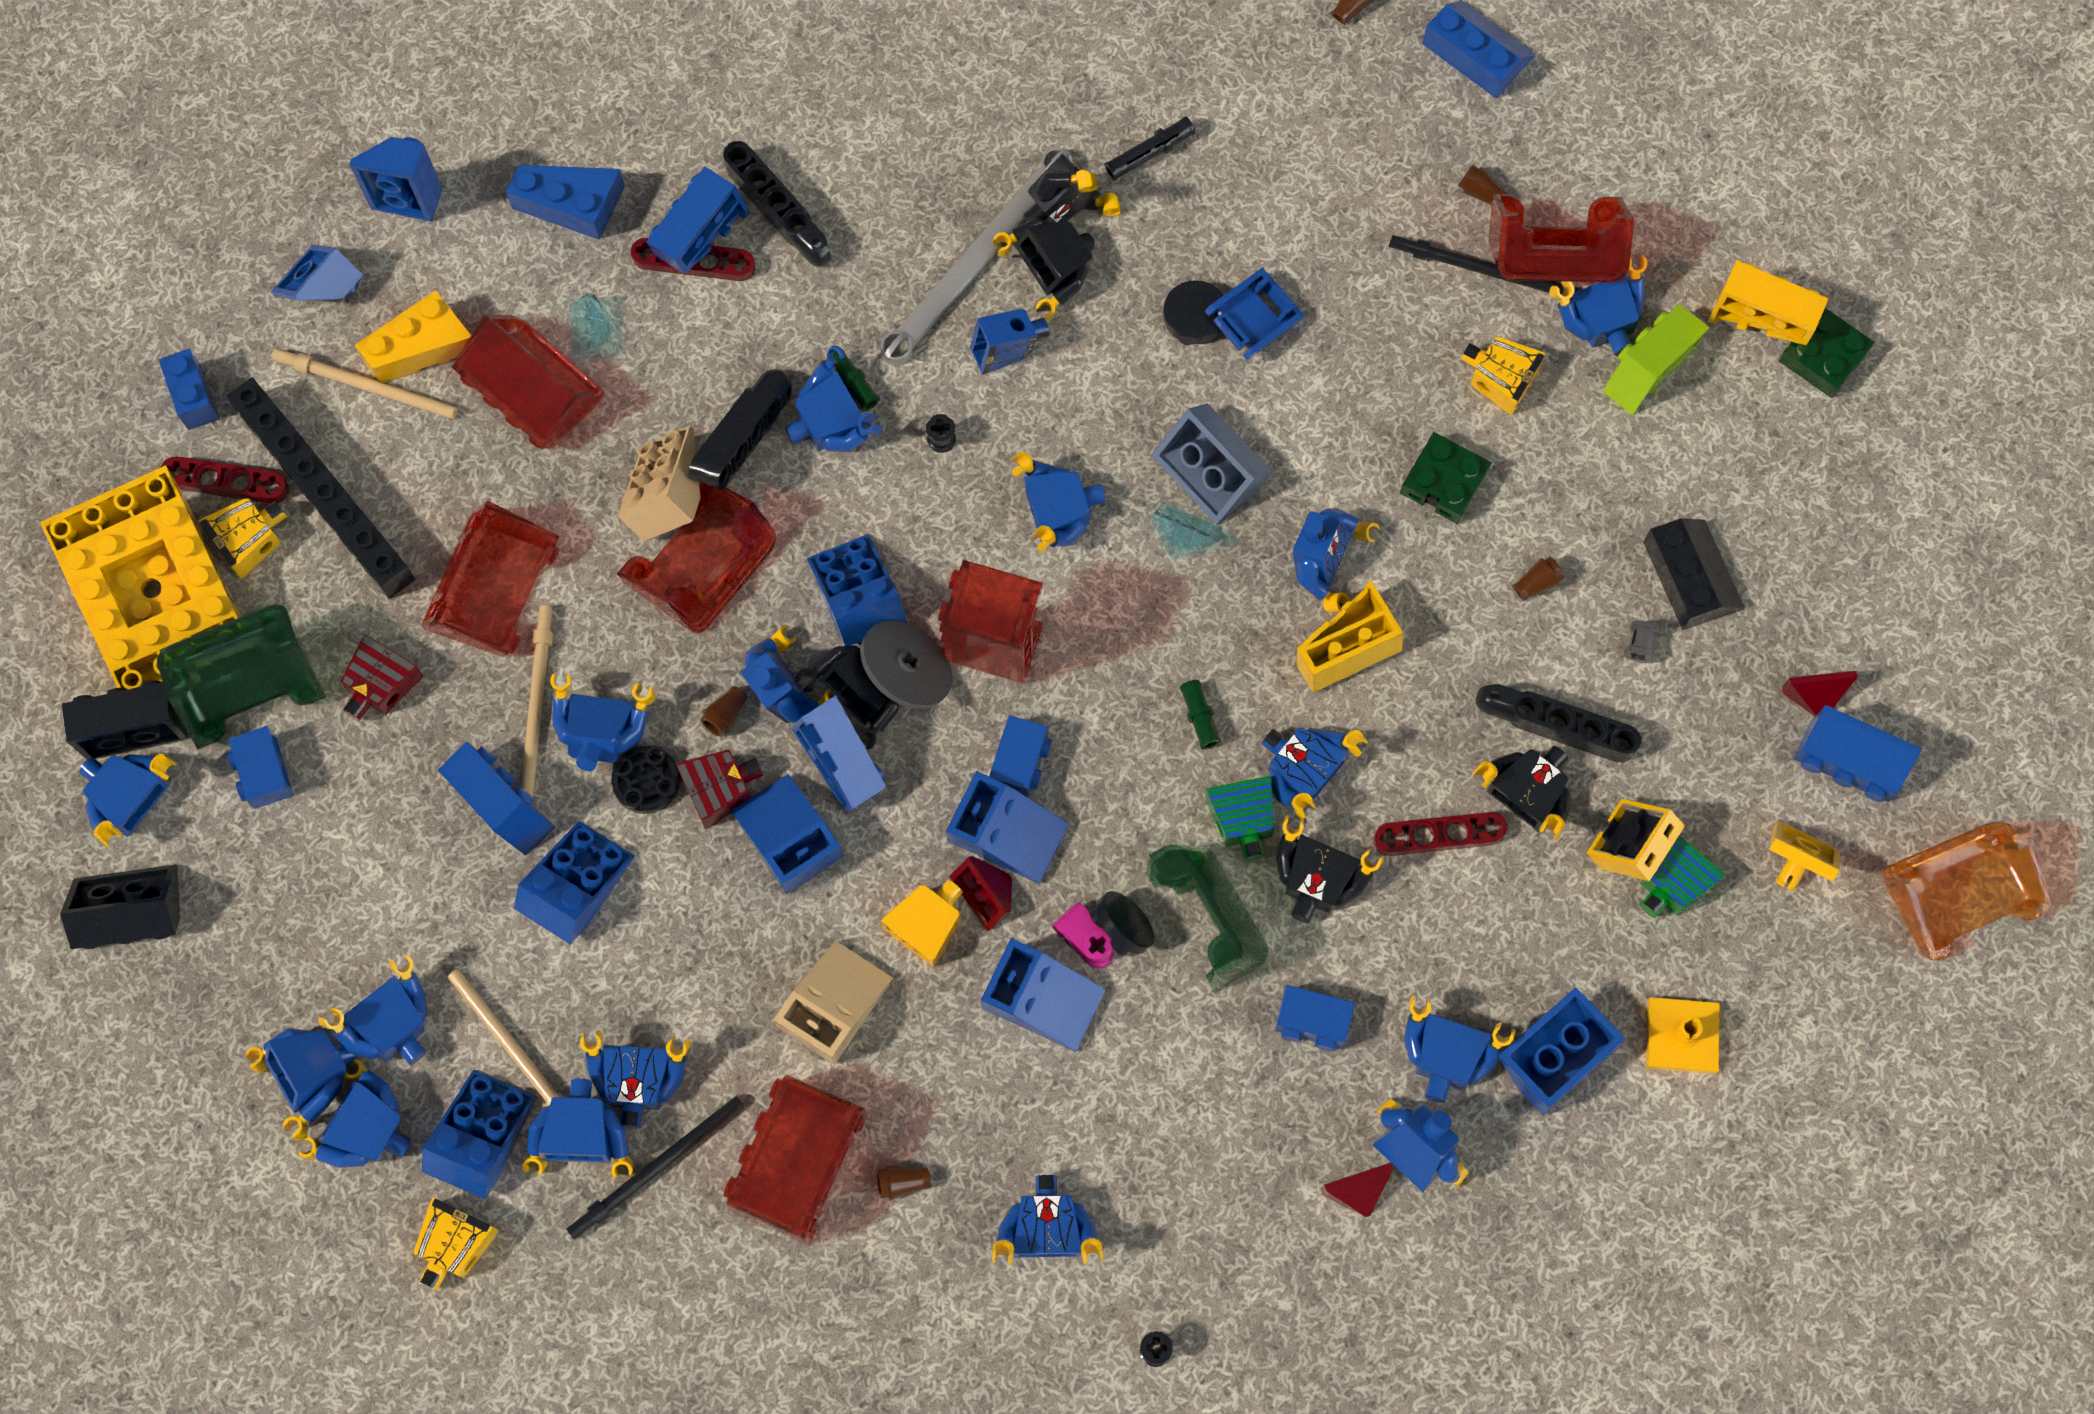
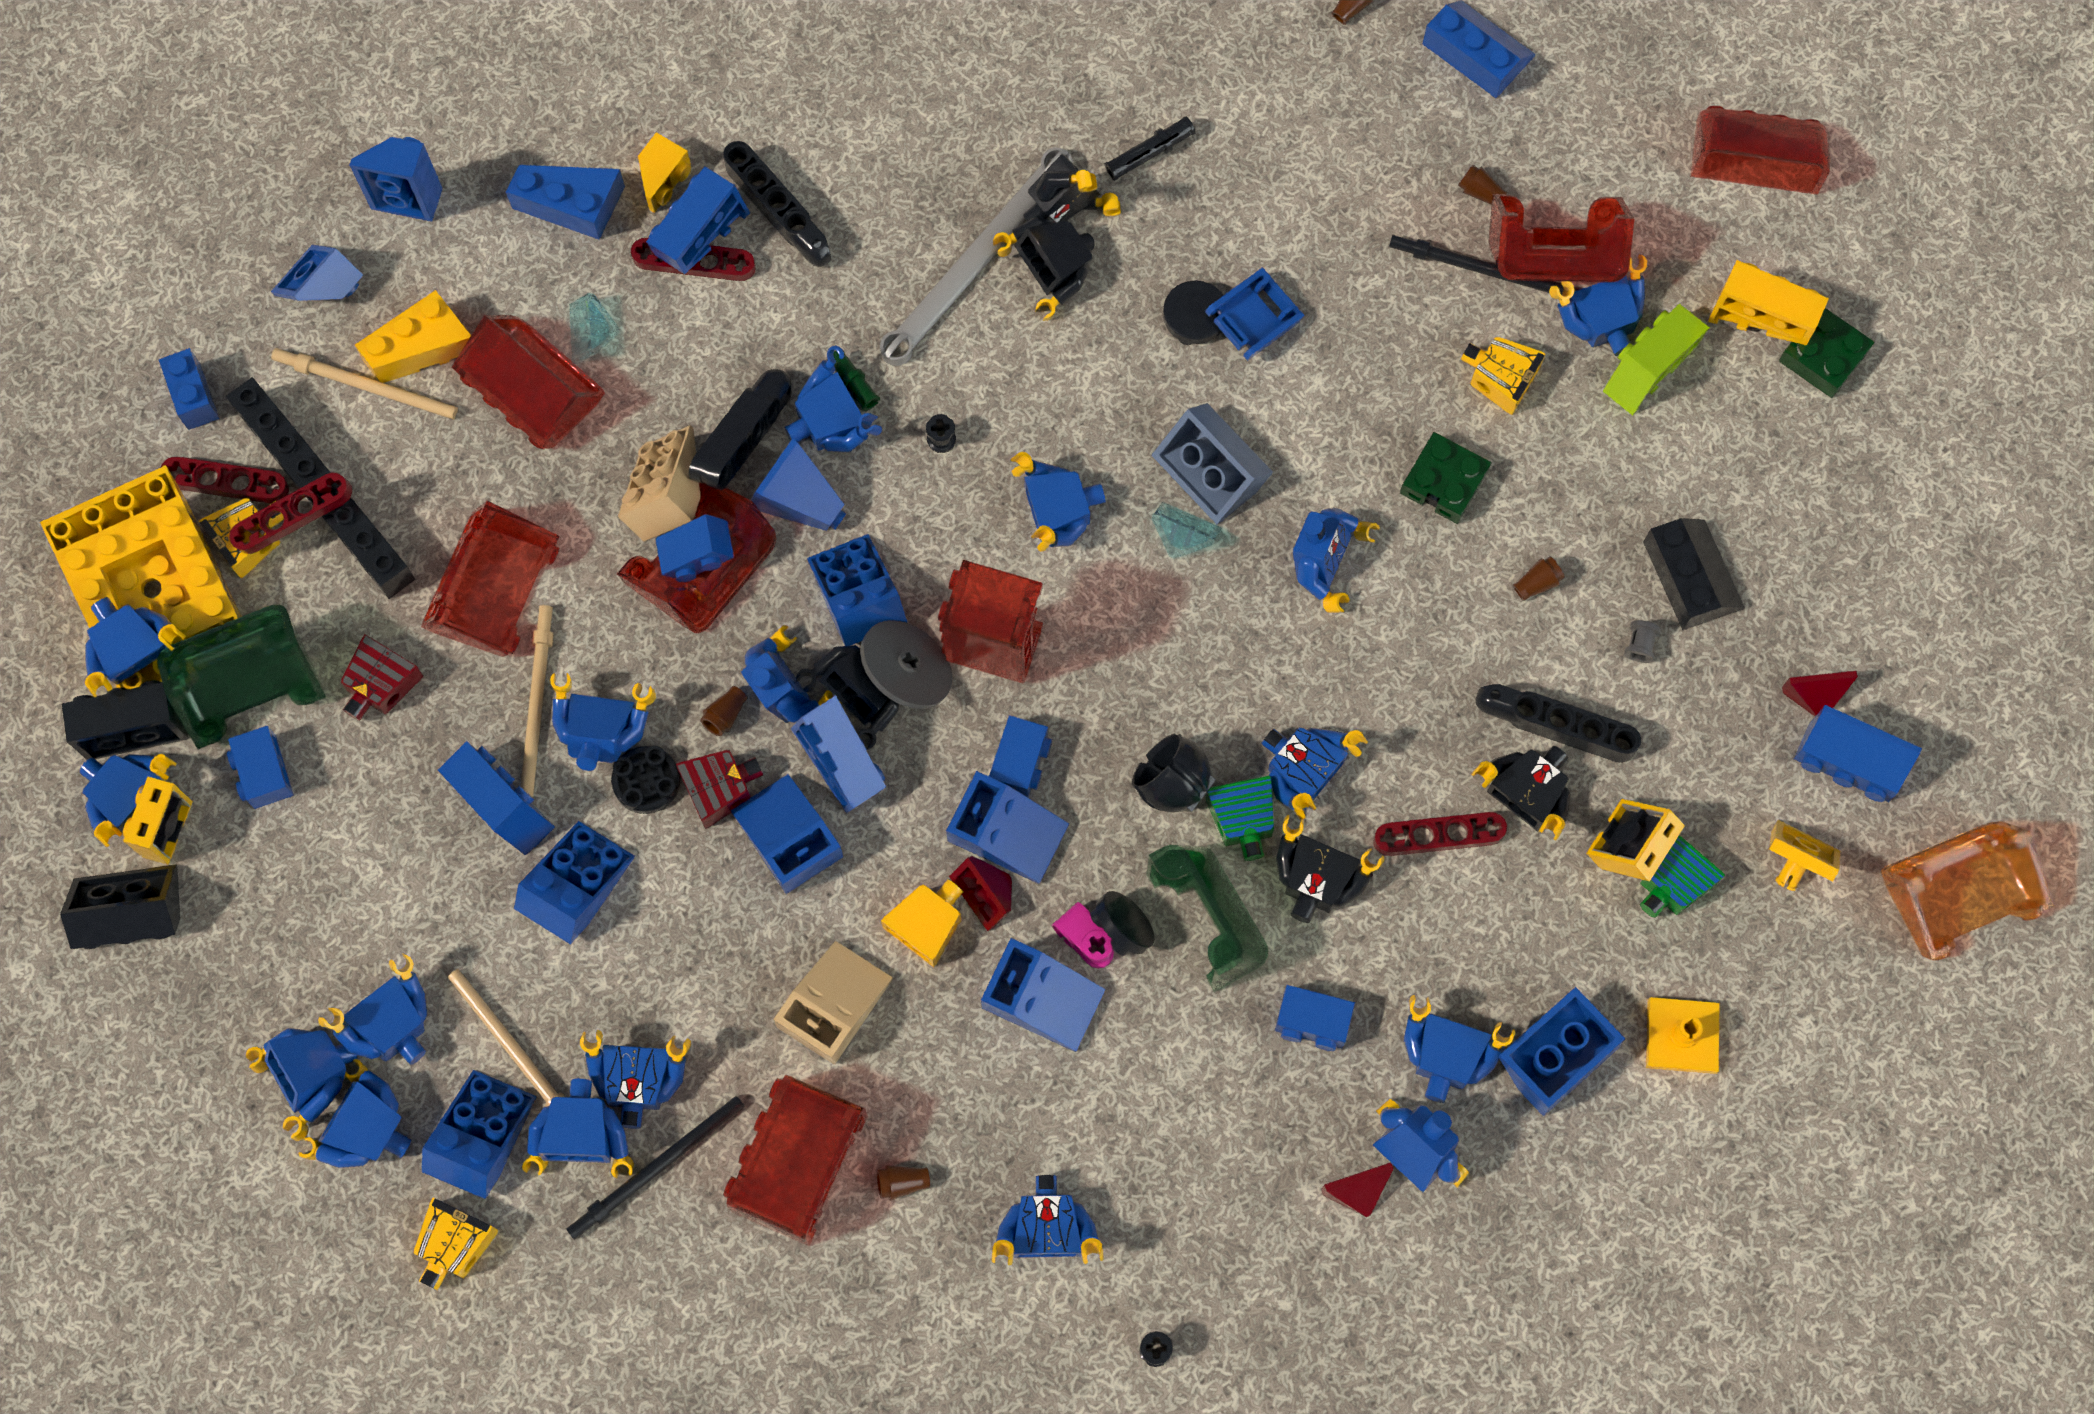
(124, 642): none -> blue torso
(157, 820): none -> yellow piece
(289, 508): none -> dark red beam
(661, 168): none -> yellow slope
(694, 548): none -> blue piece
(799, 491): none -> blue slope
(1005, 339): blue torso -> none
(1174, 775): none -> black piece
(1200, 714): dark green pin -> none
(1350, 641): yellow wedge -> none
(1761, 150): none -> clear red windscreen

